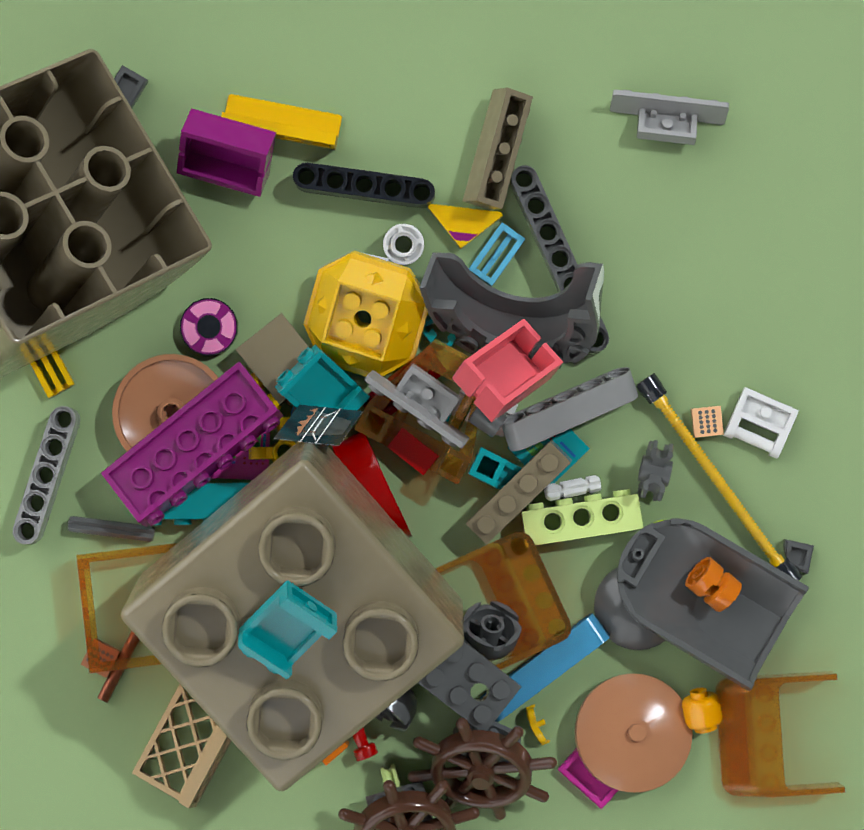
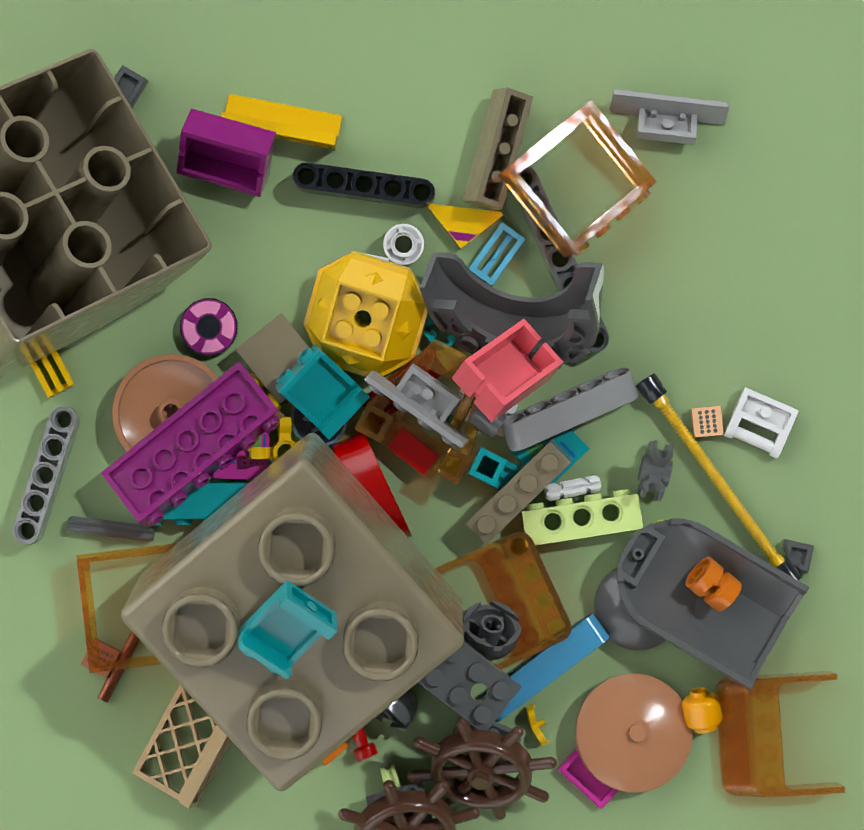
(318, 425): black sticker -> none
(618, 151): none -> clear orange window

